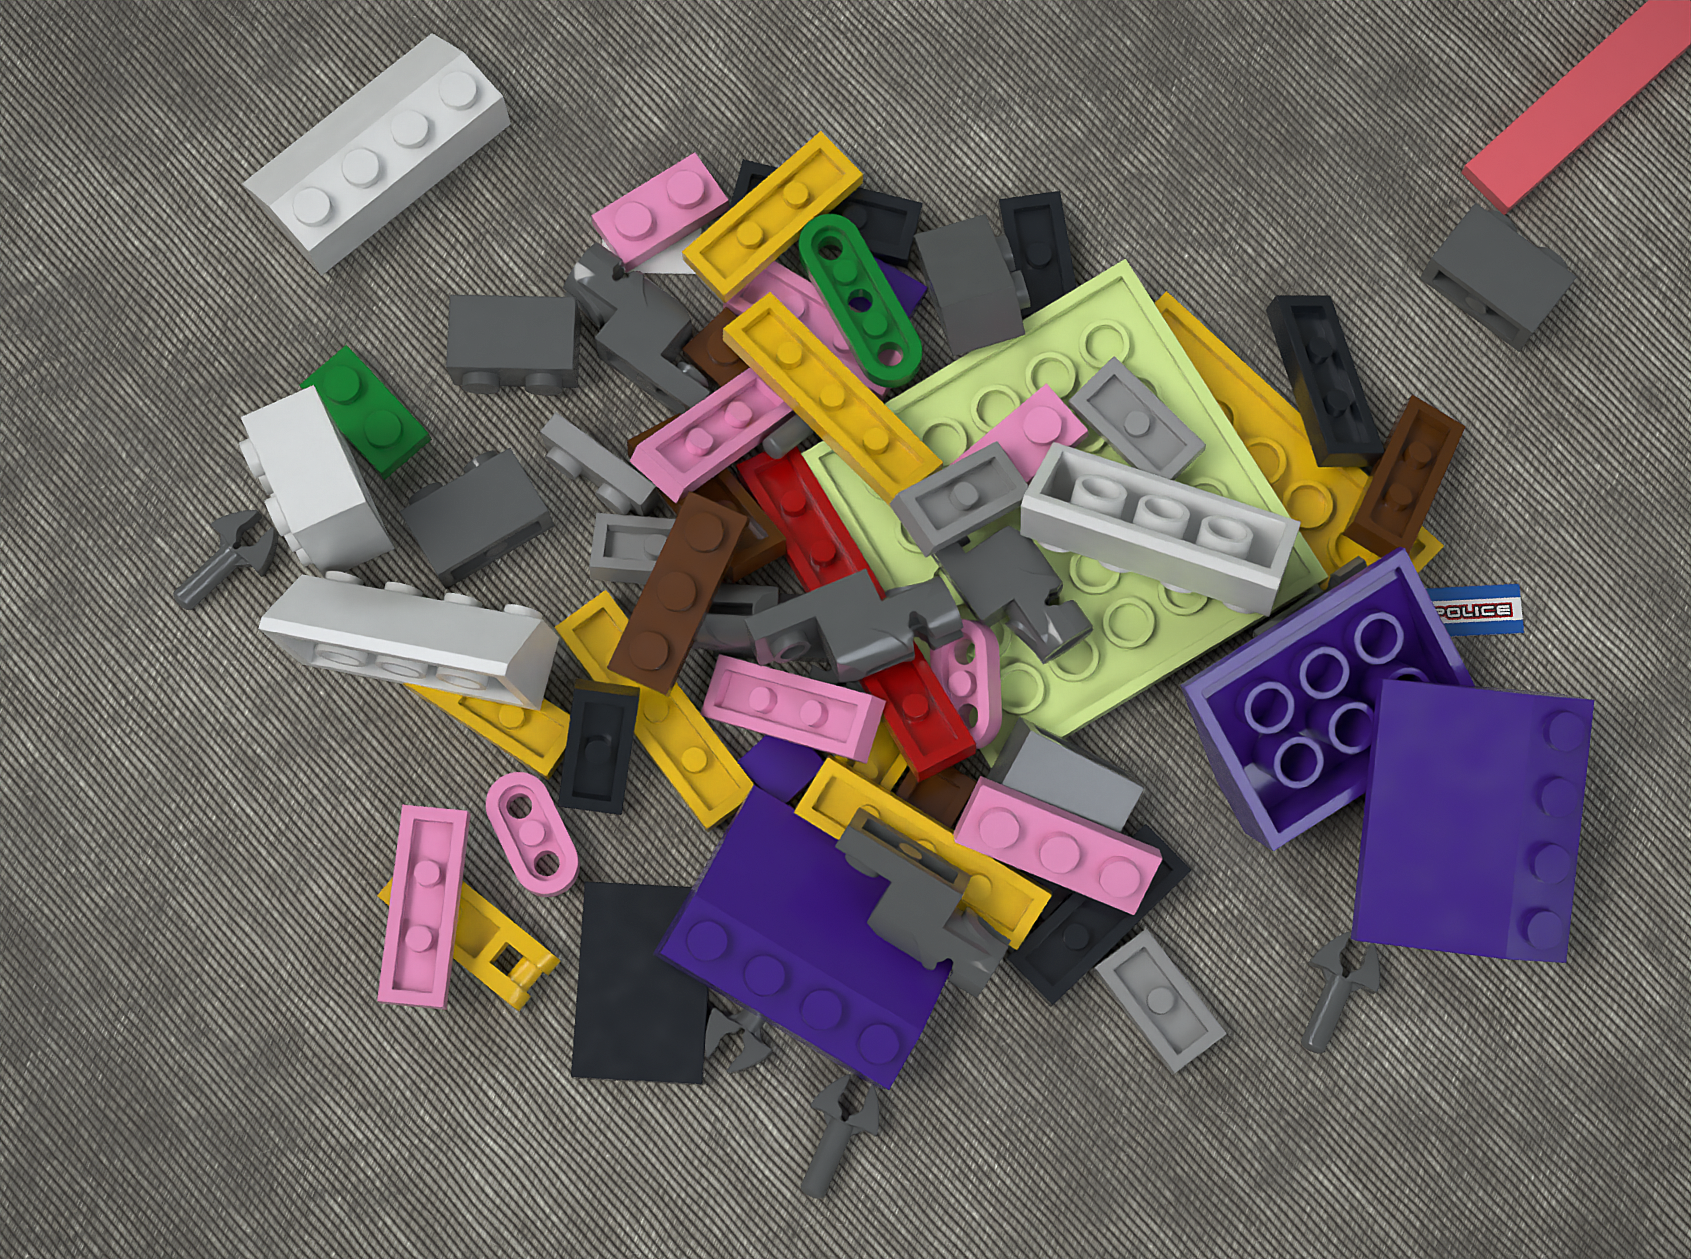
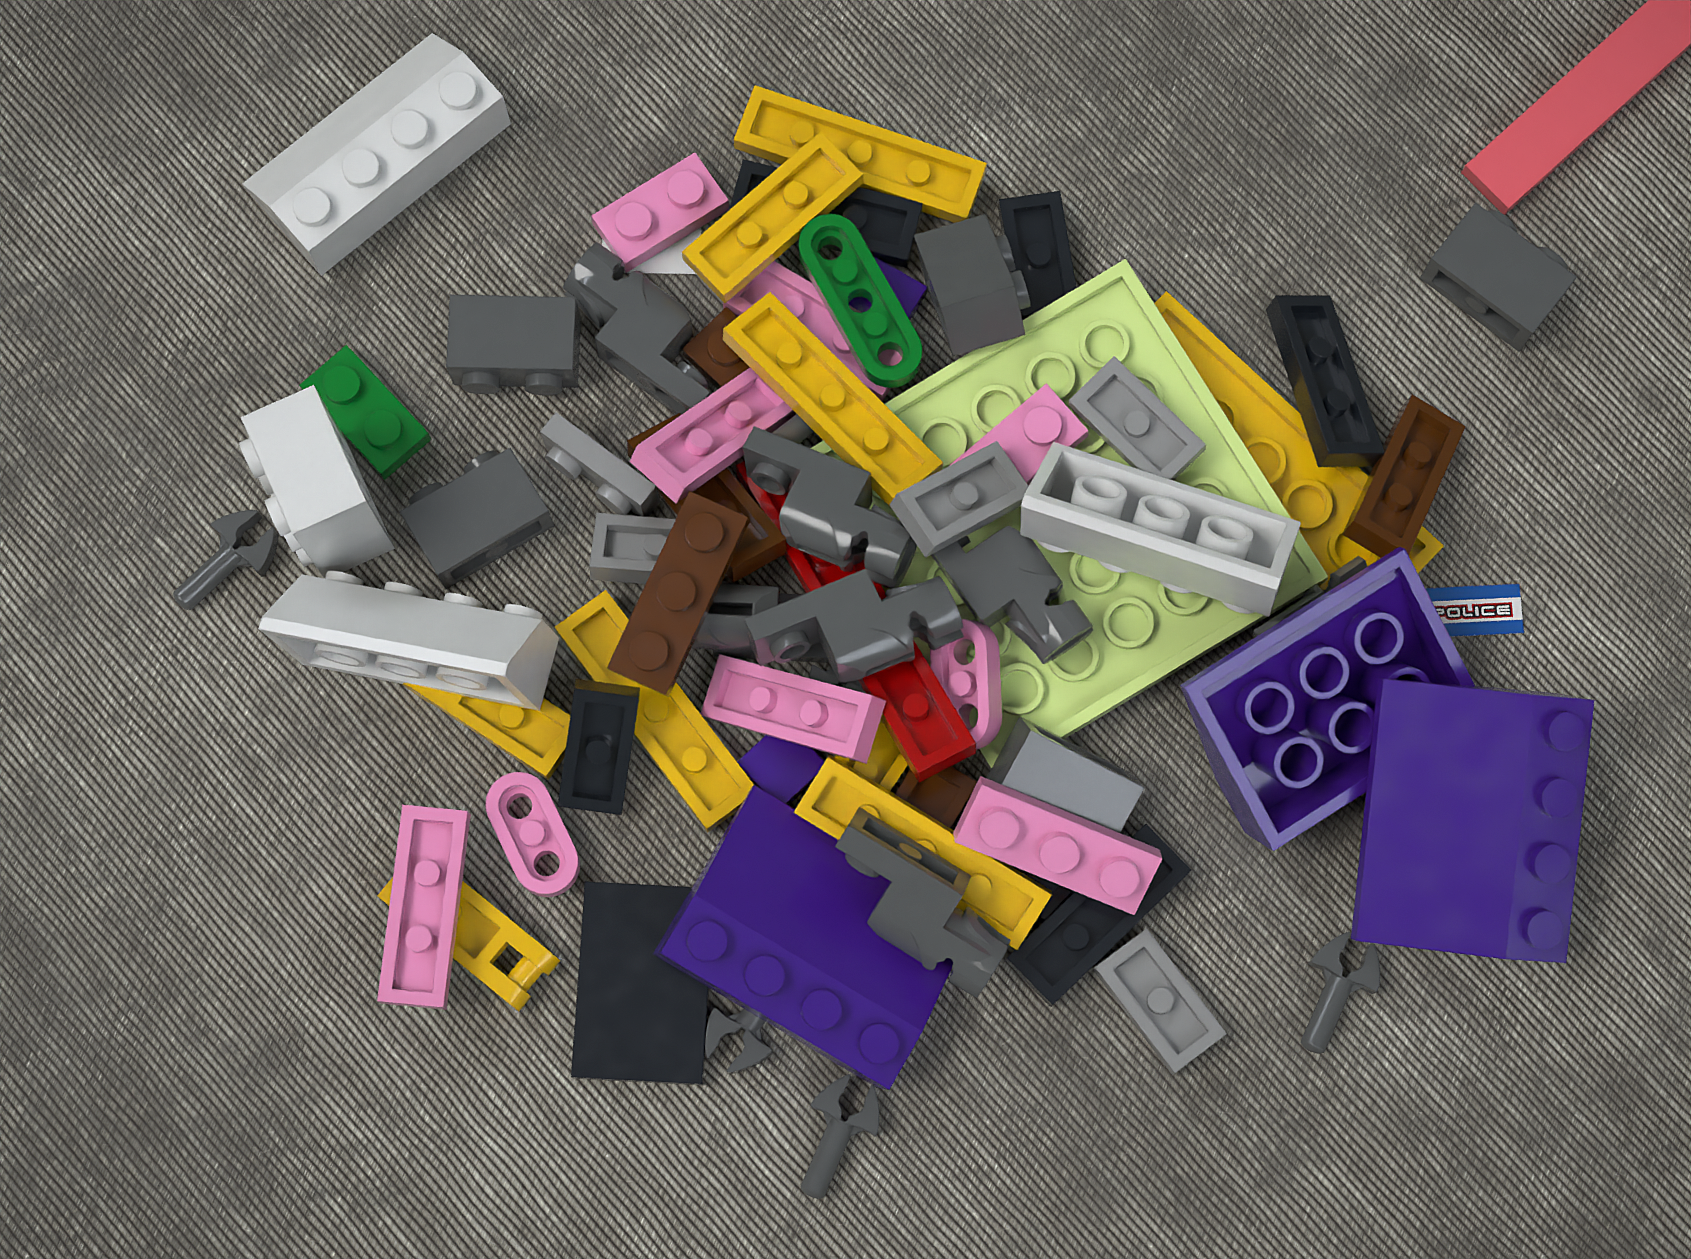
(829, 508): none -> dark grey plate
(890, 162): none -> yellow plate

